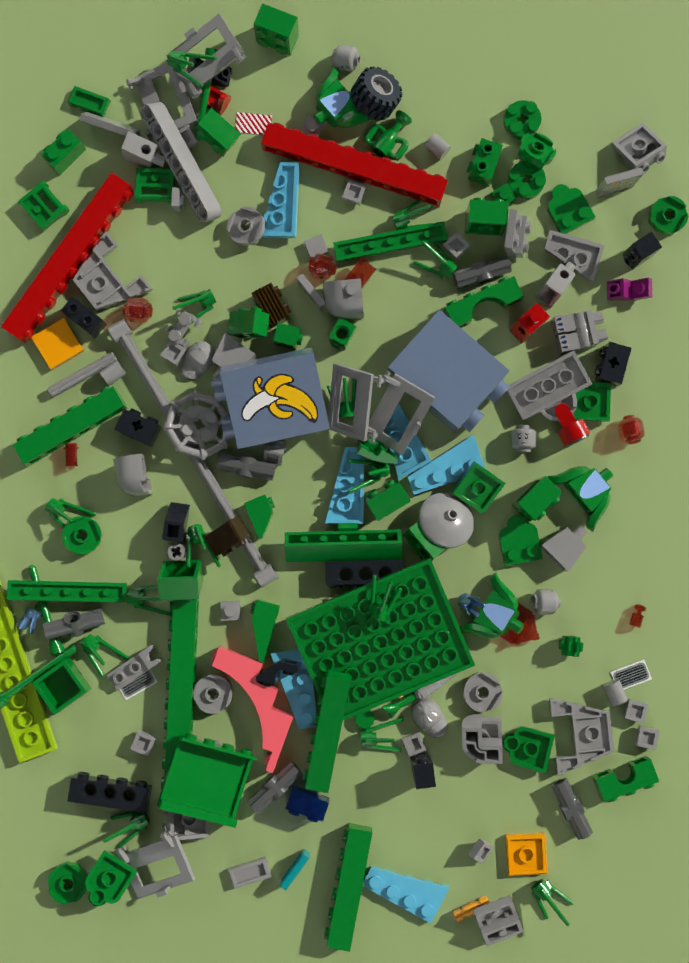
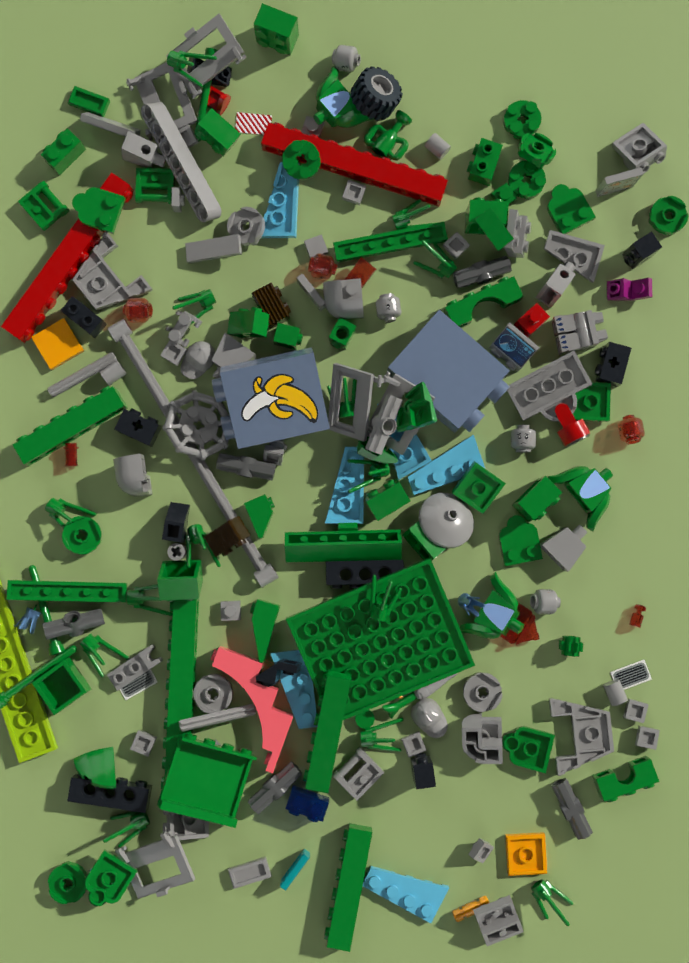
(97, 767): none -> green brick
(99, 208): none -> green plate
(213, 248): none -> light grey tile
(217, 717): none -> light grey axle
(290, 161): none -> green plate
(363, 777): none -> light grey plate
(386, 415): none -> light grey piece
(388, 307): none -> light grey head
(417, 410): none -> green brick
(494, 229): none -> green tile
(513, 347): none -> slope

